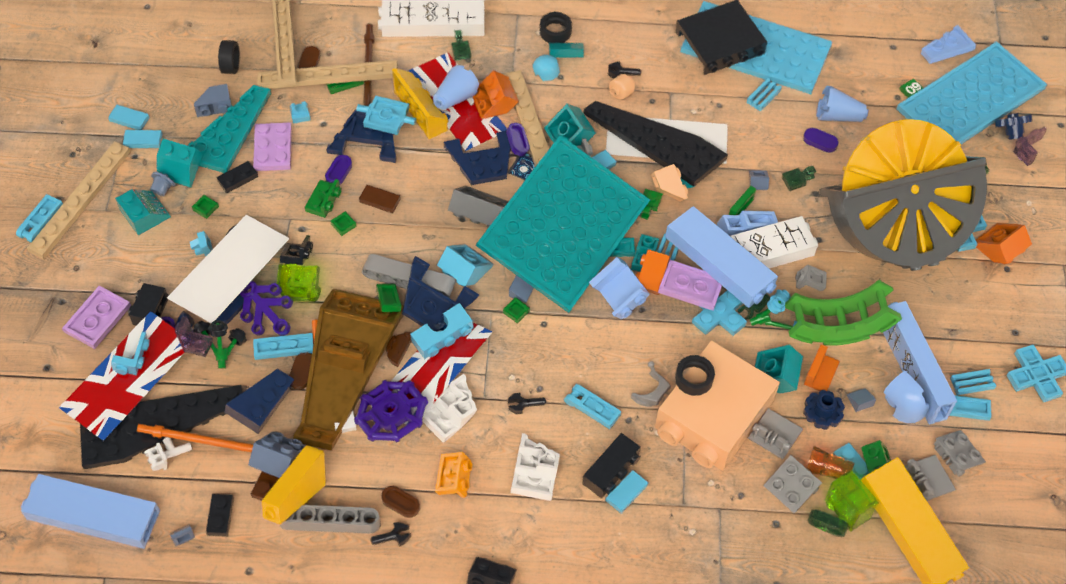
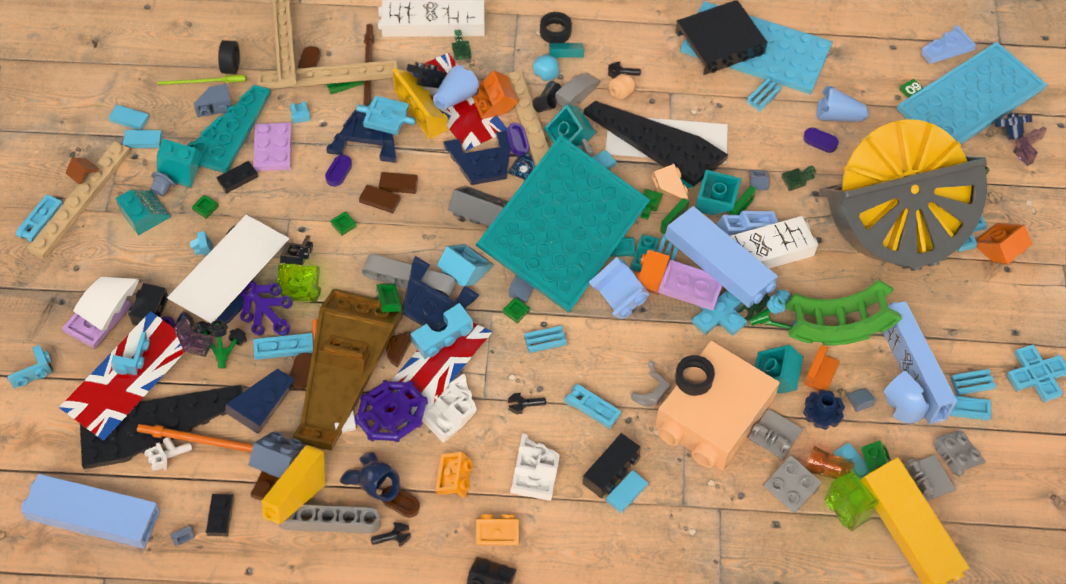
(33, 372): none -> medium azure bracket
(78, 168): none -> dark orange panel
(104, 299): none -> white slope
(231, 78): none -> lime piece
(323, 198): green bracket -> none
(372, 477): none -> dark blue piece
(398, 182): none -> reddish brown tile
(428, 76): none -> black bracket
(497, 530): none -> light orange bracket
(545, 336): none -> medium azure tile
(547, 99): none -> black piece
(576, 89): none -> light grey slope
(676, 212): none -> green tile
(717, 193): none -> teal slope
(811, 277): light grey bracket -> none
(827, 523): clear green beam -> none

